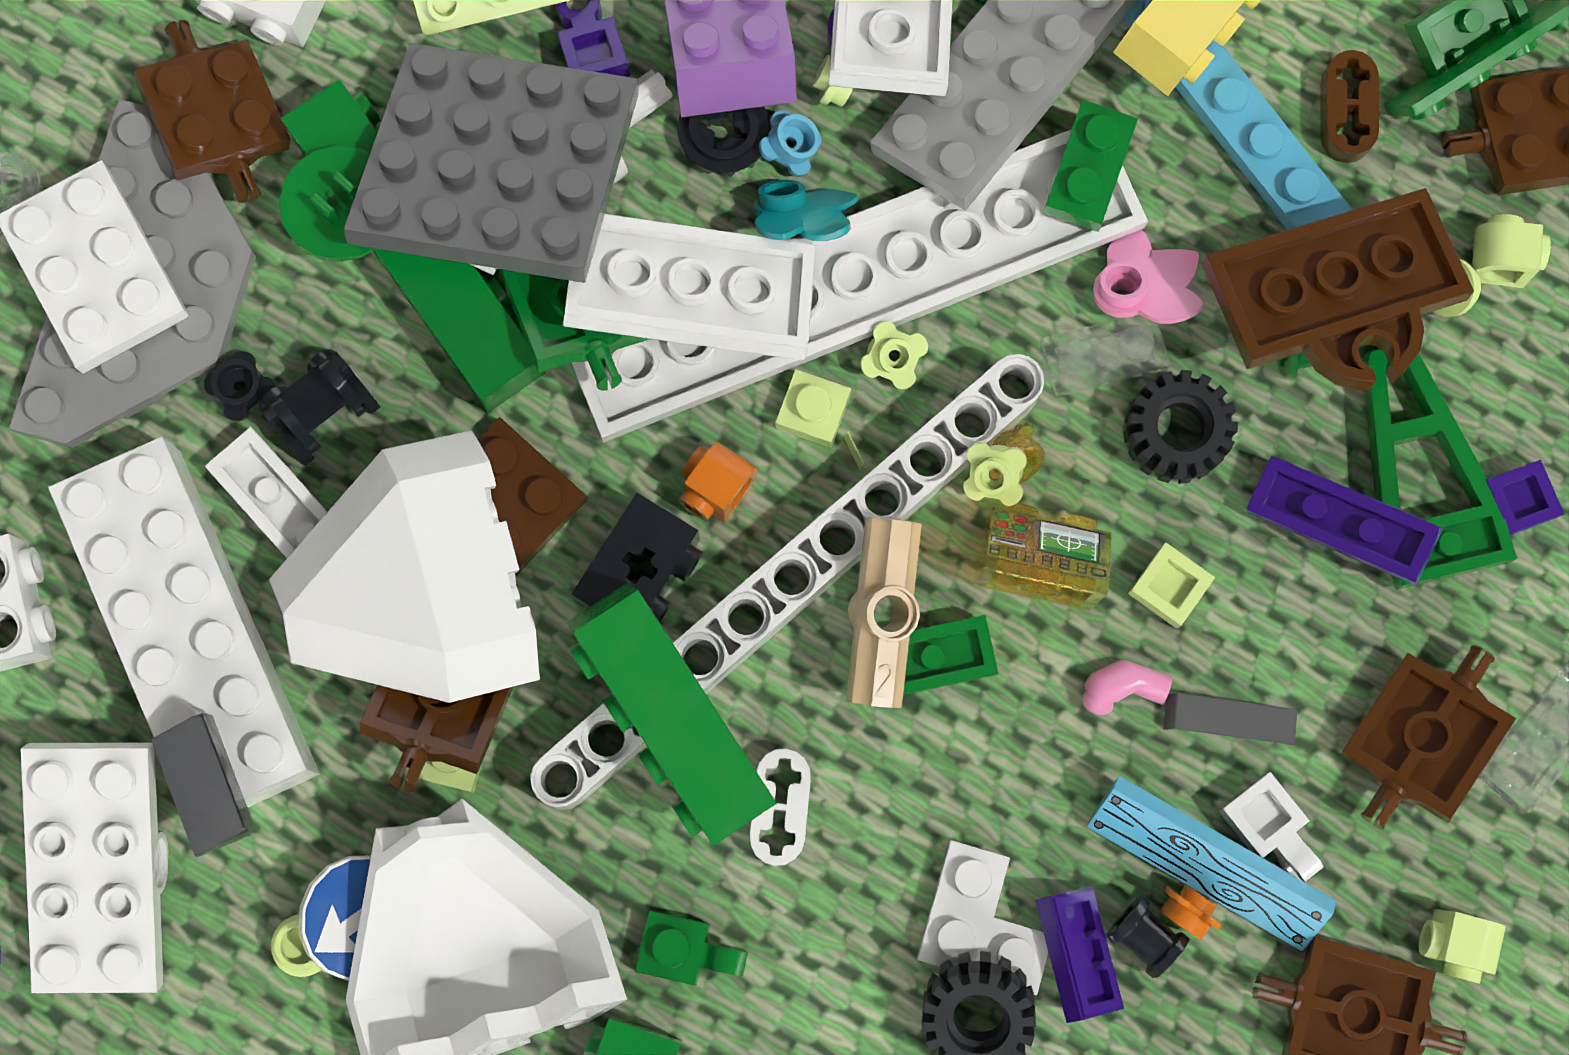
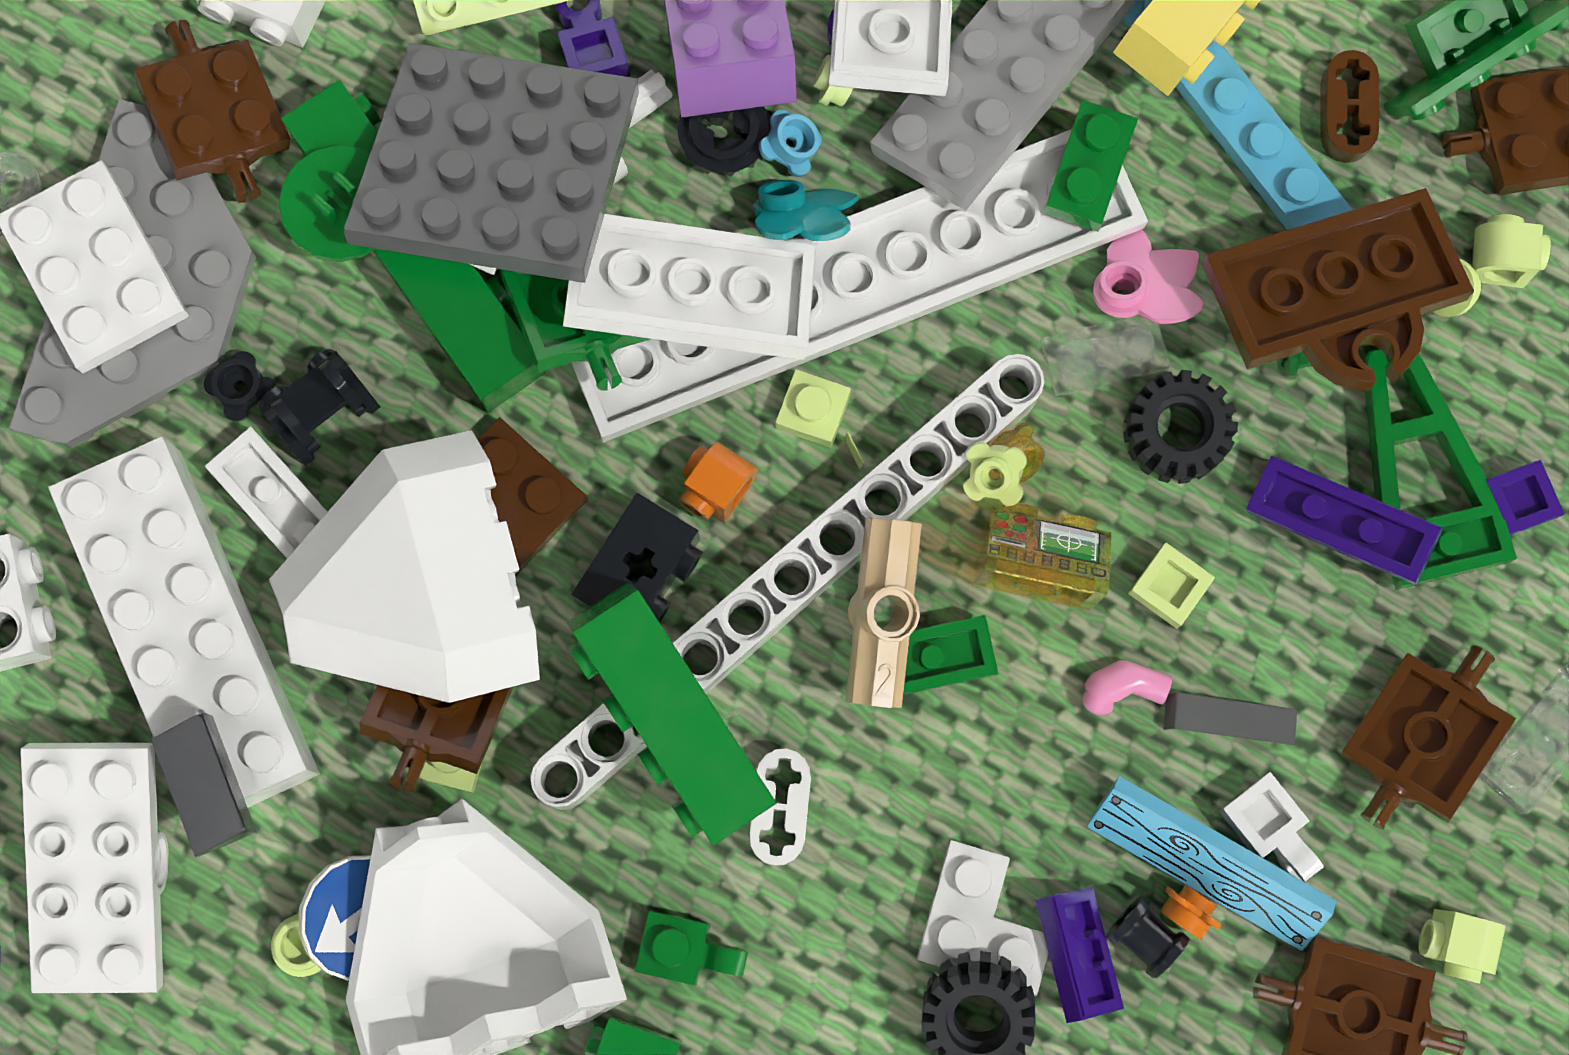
(877, 359): yellowish green plate -> none

